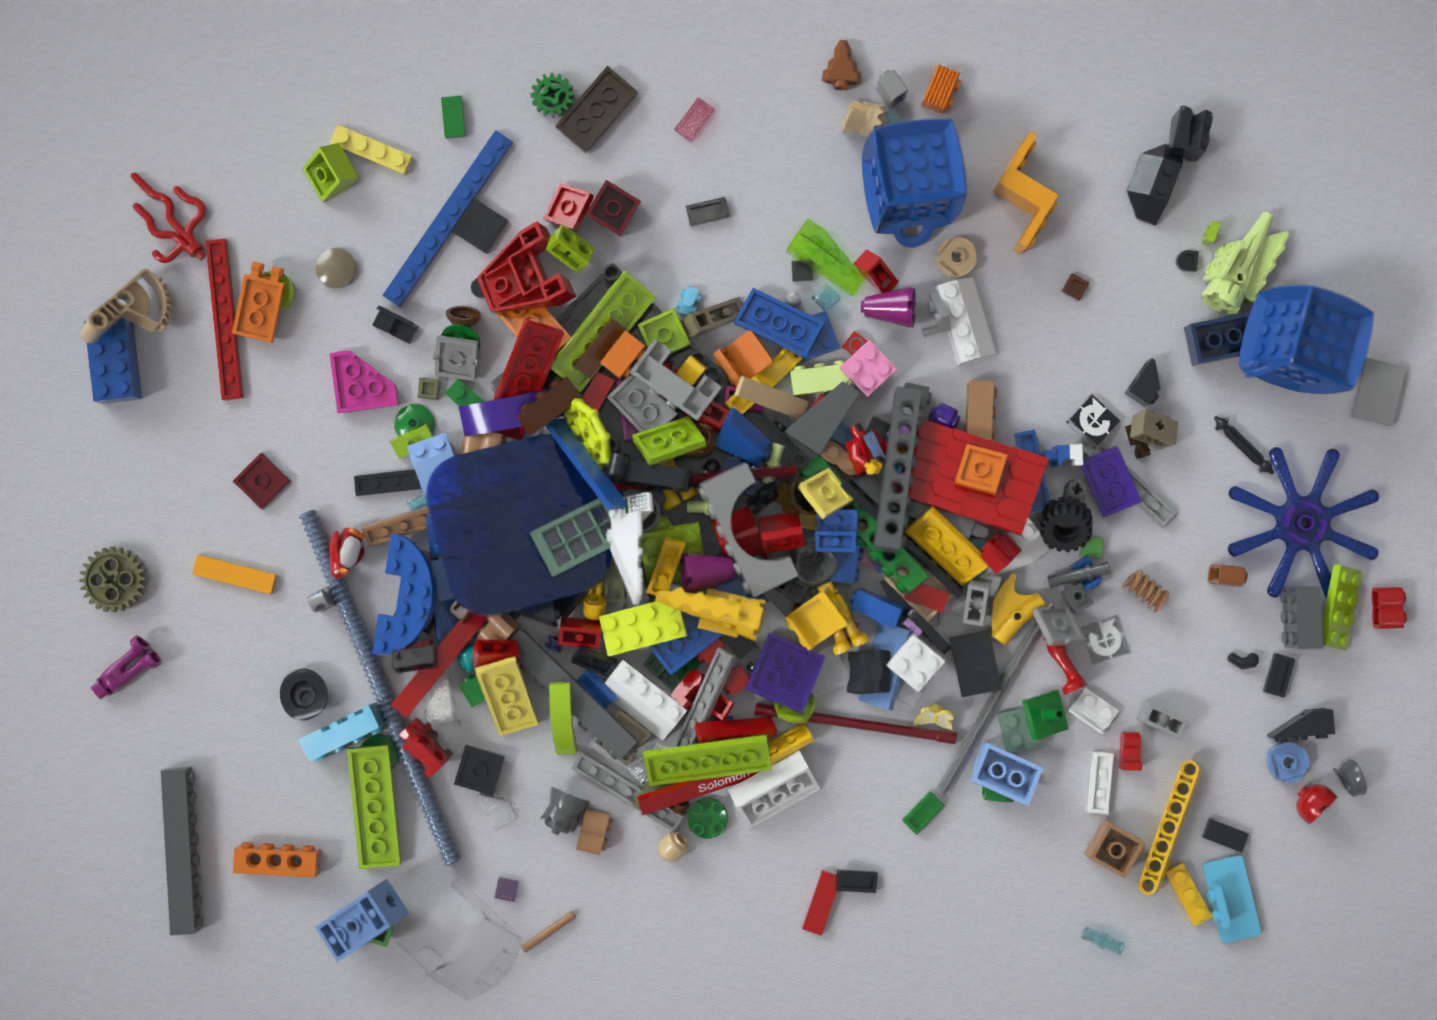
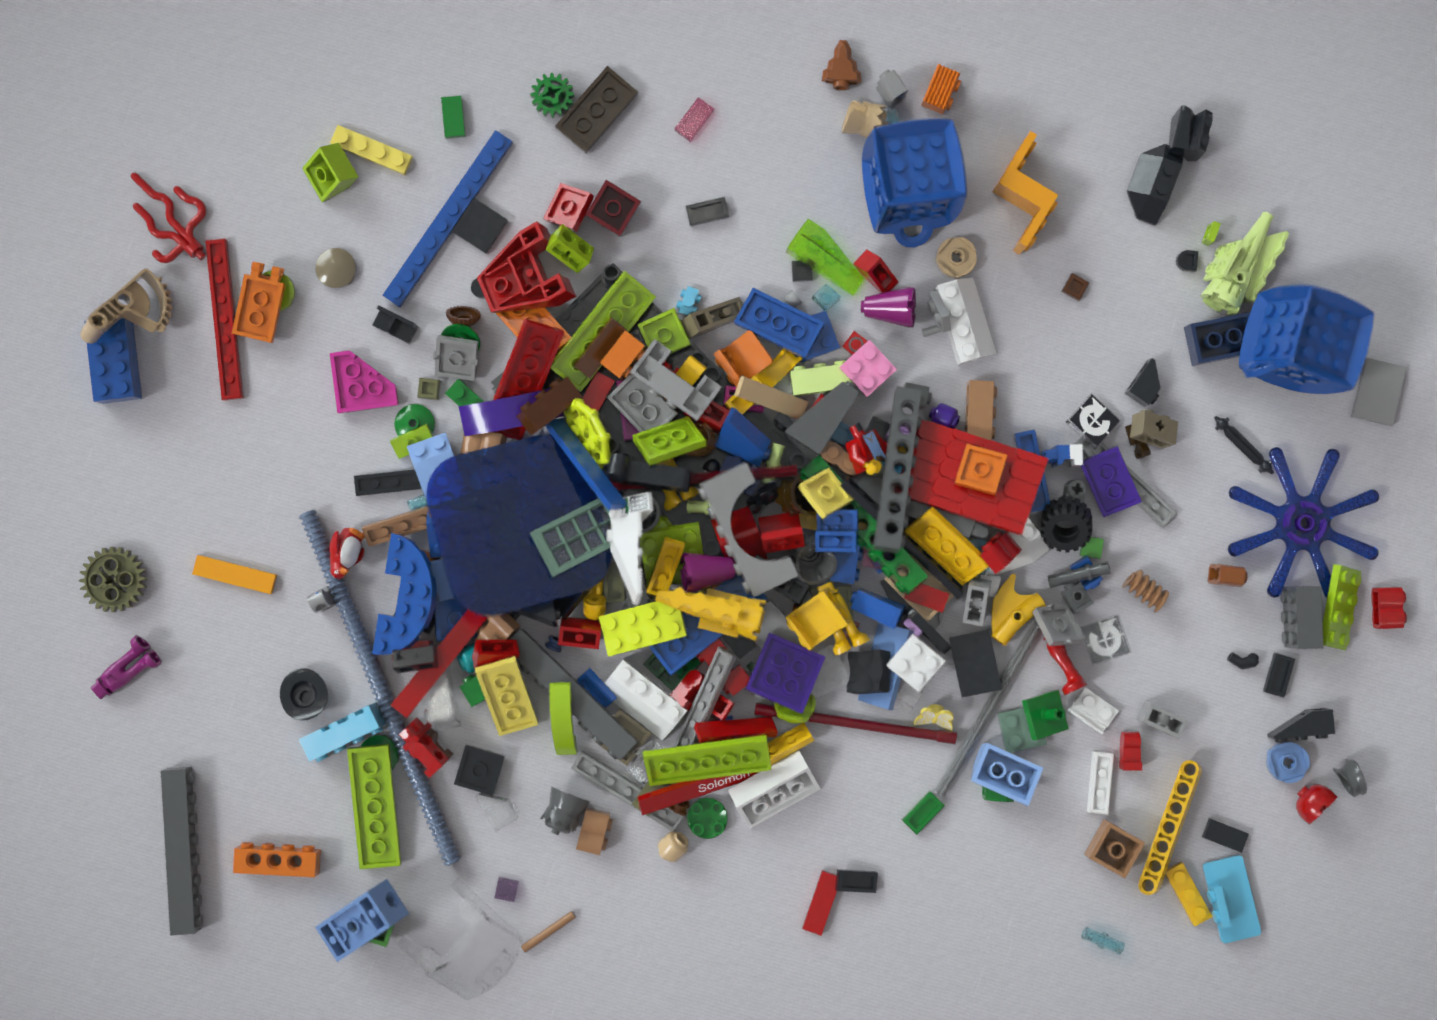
(261, 480): dark red tile -> none
(460, 612): tile -> none
(593, 660): black plate -> none

